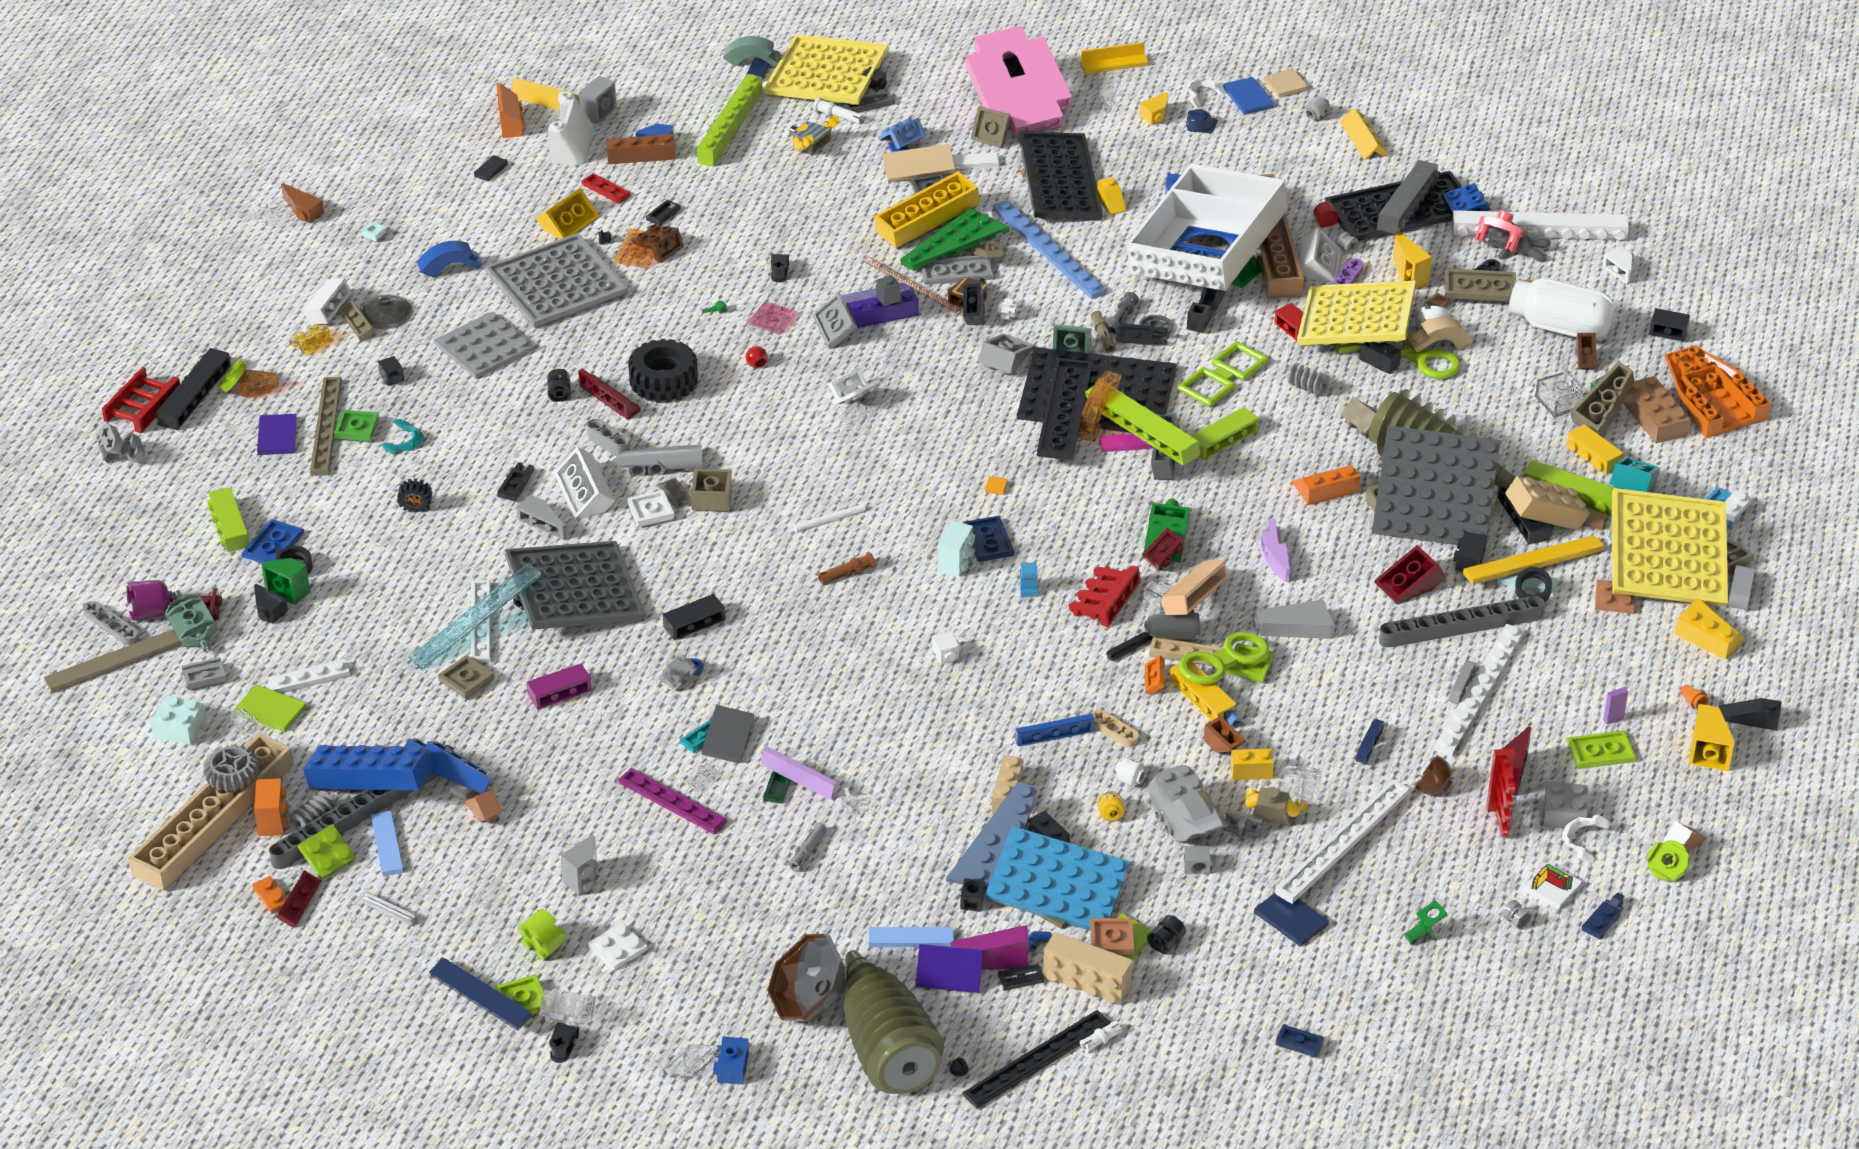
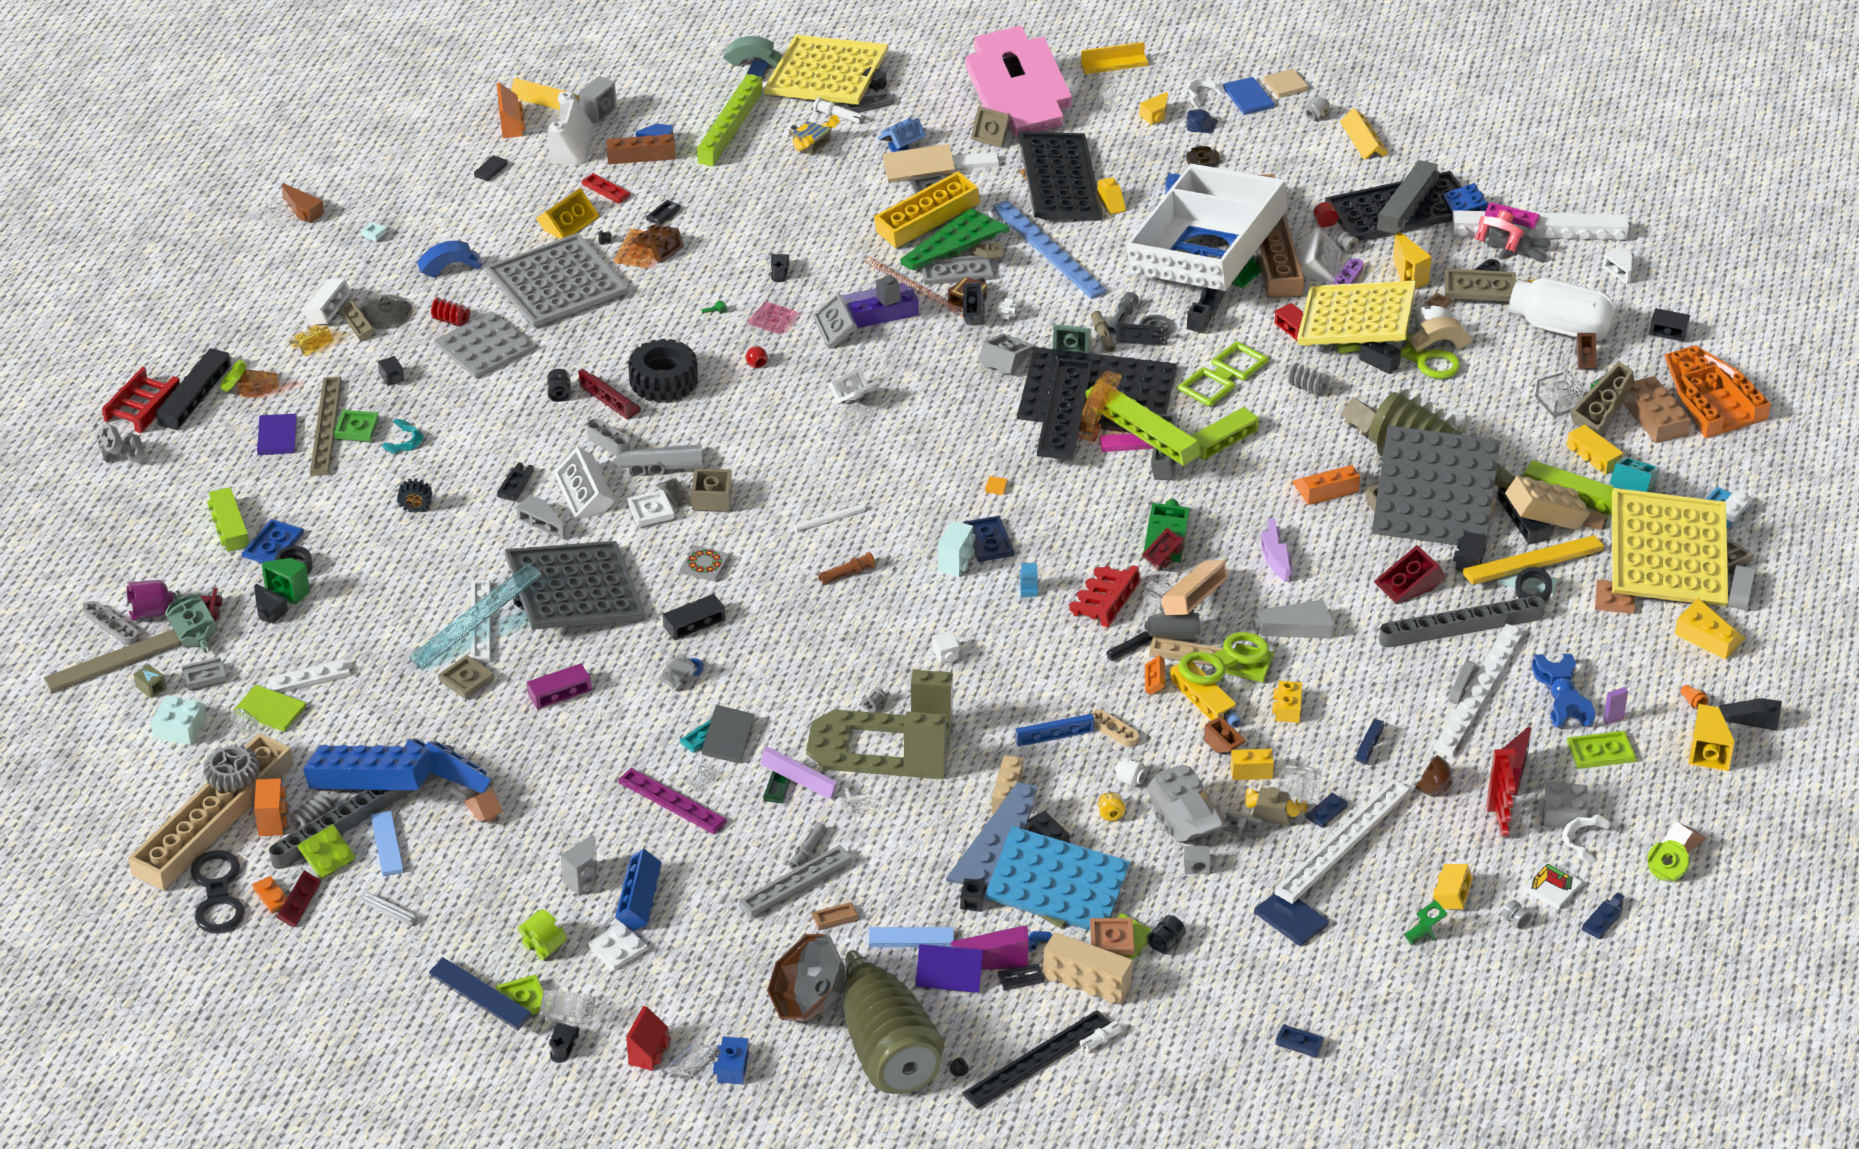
(149, 681): none -> olive brick
(217, 891): none -> black bar
(449, 312): none -> red piece
(638, 890): none -> blue brick
(647, 1040): none -> red slope
(704, 563): none -> light grey tile
(795, 881): none -> light grey plate
(835, 916): none -> medium nougat tile
(874, 699): none -> light grey bush
(924, 728): none -> olive bracket
(1207, 156): none -> dark brown tile
(1288, 701): none -> yellow brick
(1327, 810): none -> dark blue plate
(1453, 886): none -> yellow brick
(1521, 217): none -> dark pink tile
(1567, 699): none -> blue piece

